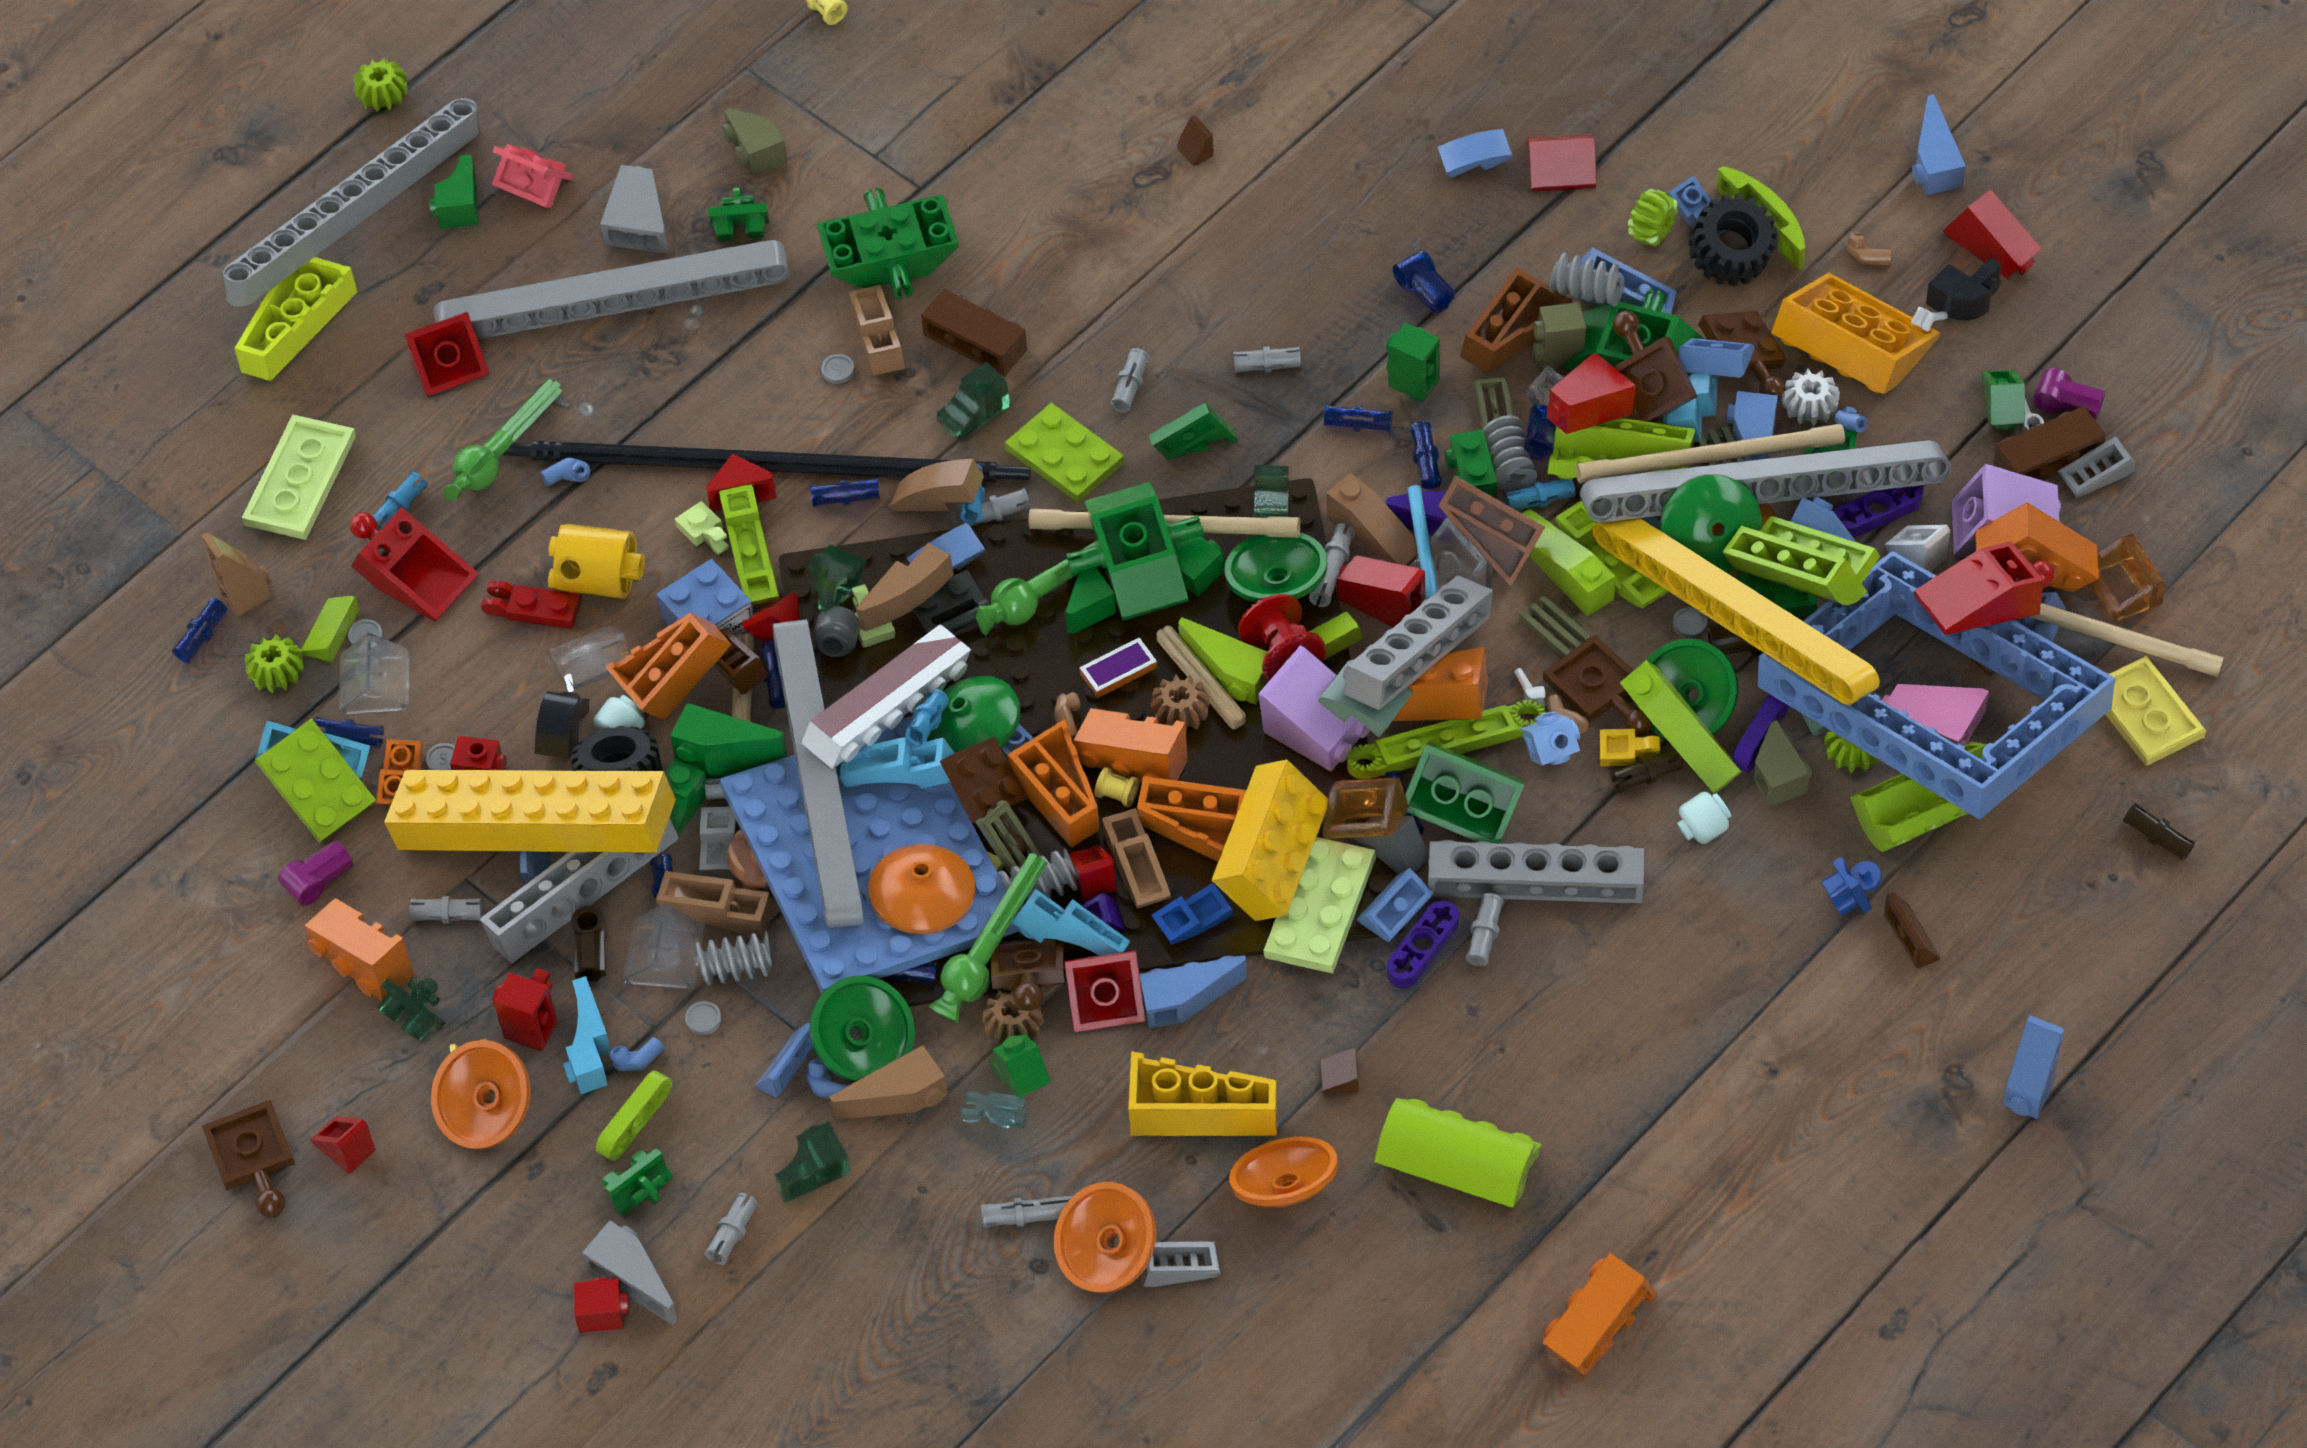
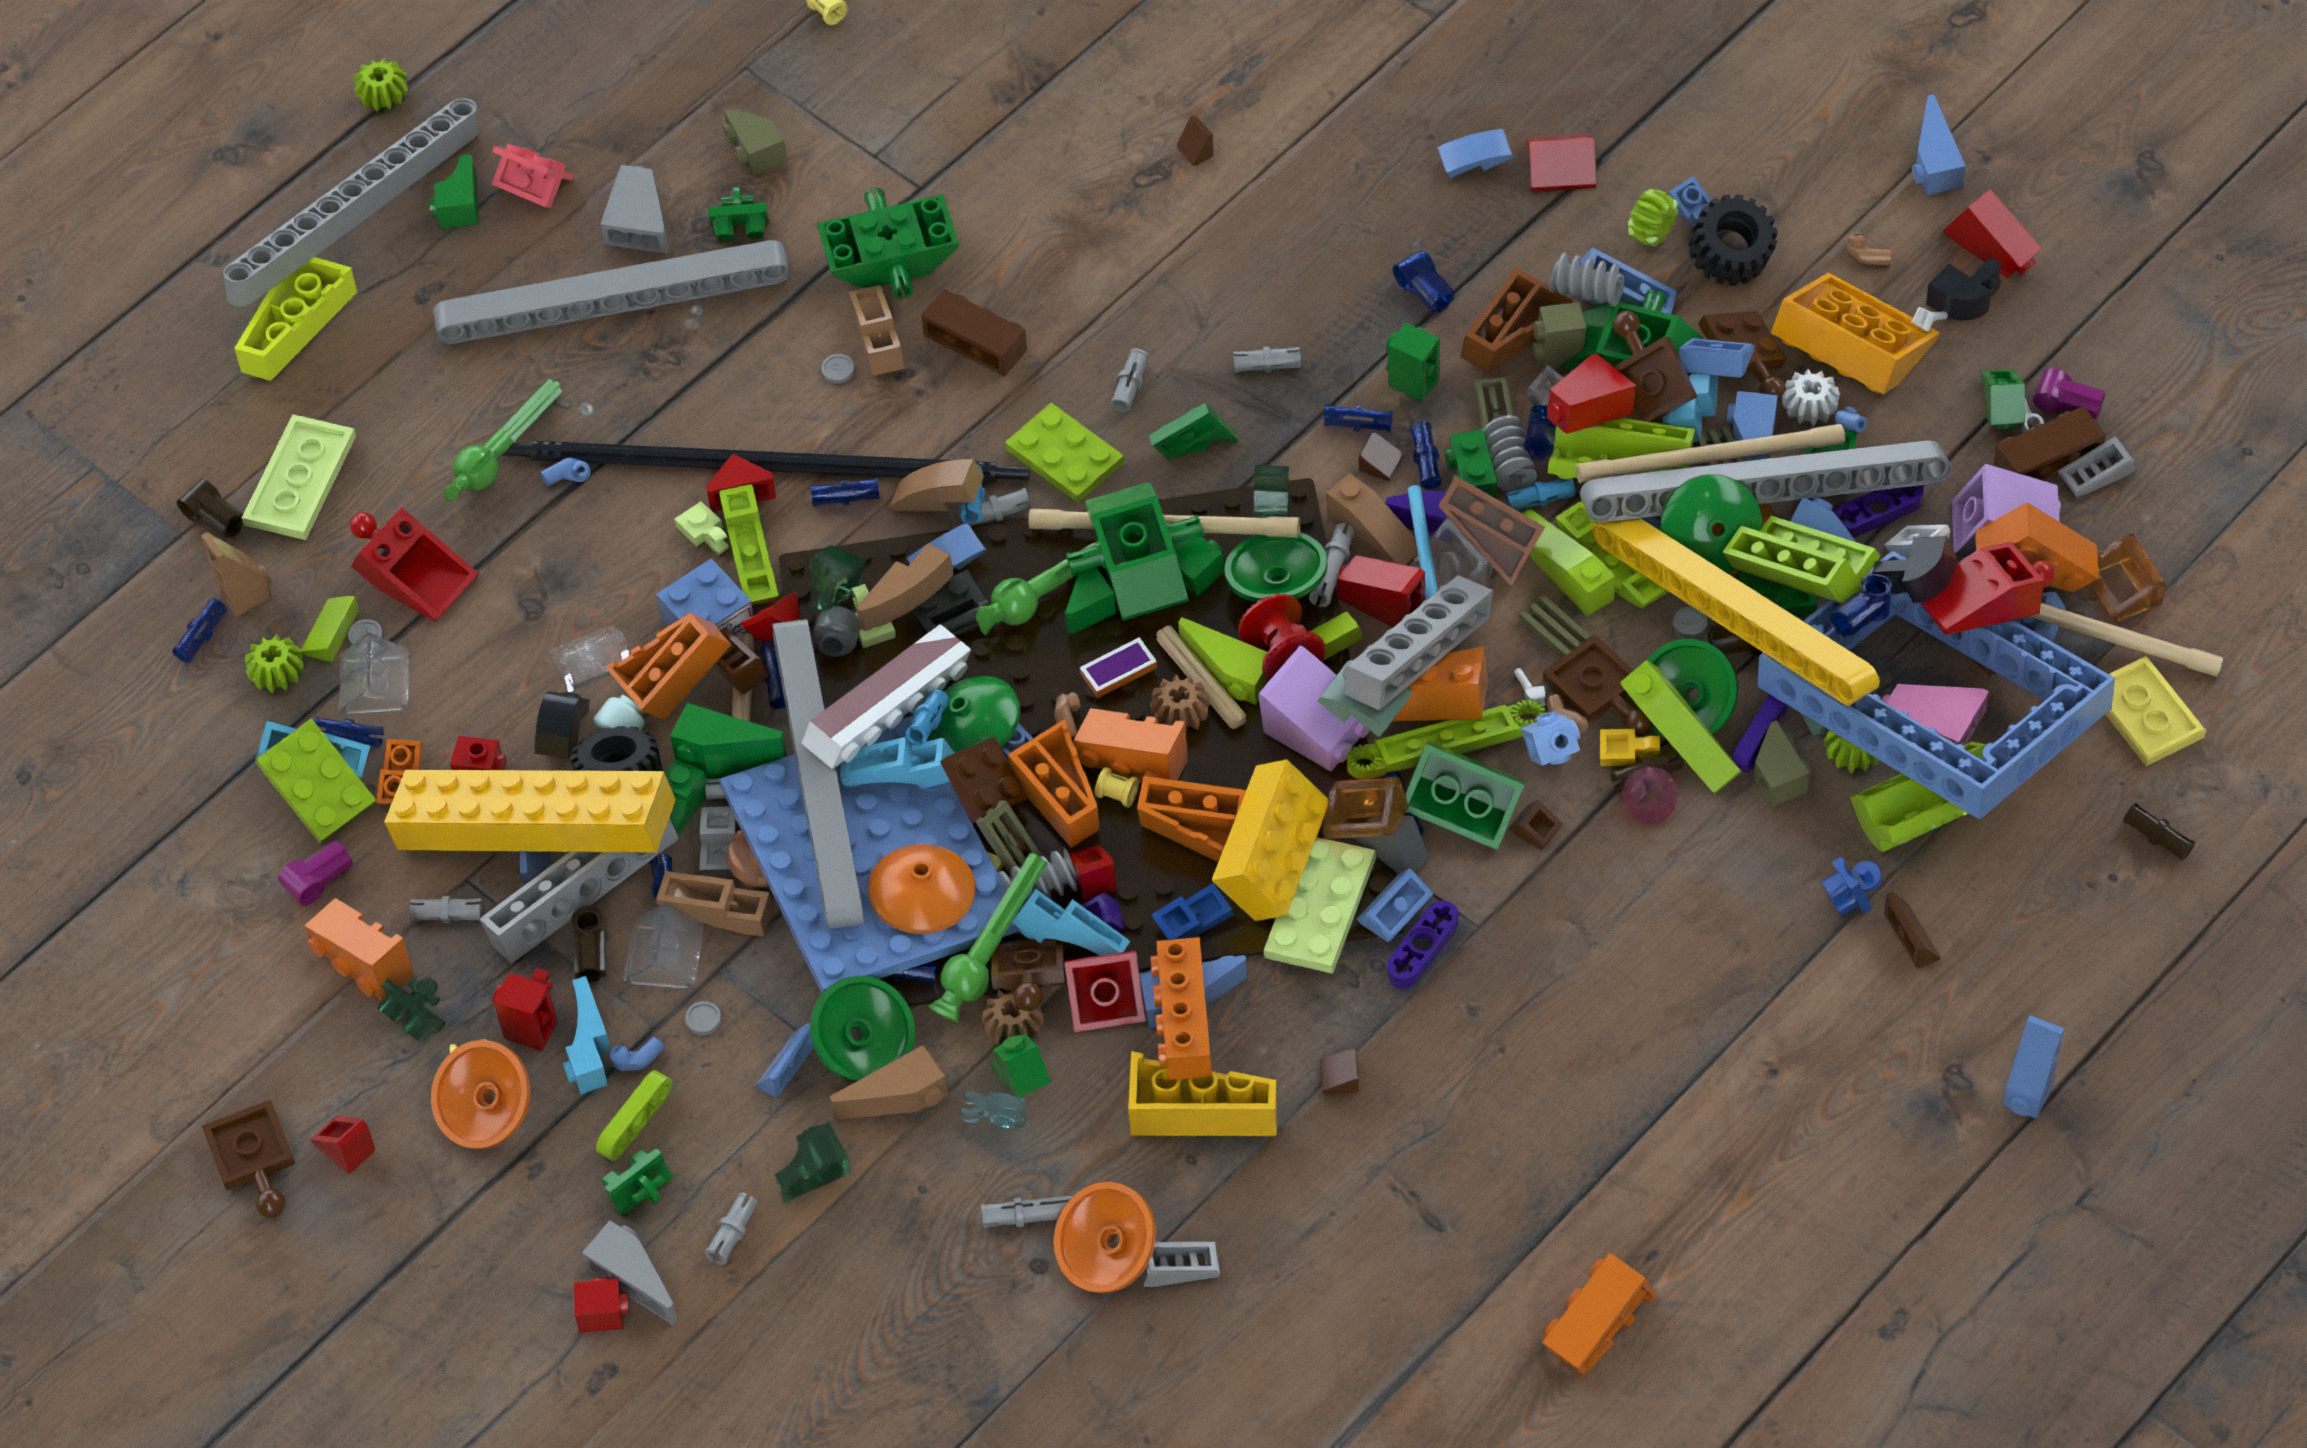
(205, 504): none -> dark brown piece
(400, 498): dark azure pin -> none
(440, 756): light grey piece -> none
(446, 354): red slope -> none
(532, 604): red hinge -> none
(595, 561): yellow cylinder -> none
(735, 959): light grey piece -> none
(820, 1080): medium blue arm -> none
(977, 400): clear green arch -> none
(1135, 858): medium nougat slope -> none
(1183, 1008): none -> orange brick
(1284, 1172): orange dish -> none
(1379, 457): none -> slope
(1456, 1151): lime brick -> none
(1484, 929): light grey pin -> none
(1536, 825): none -> reddish brown slope
(1550, 883): light grey brick -> none
(1635, 789): none -> clear pink gear
(1703, 817): light aqua head -> none
(1791, 239): lime slope -> none
(1866, 605): none -> clear blue piece
(1925, 571): none -> black brick

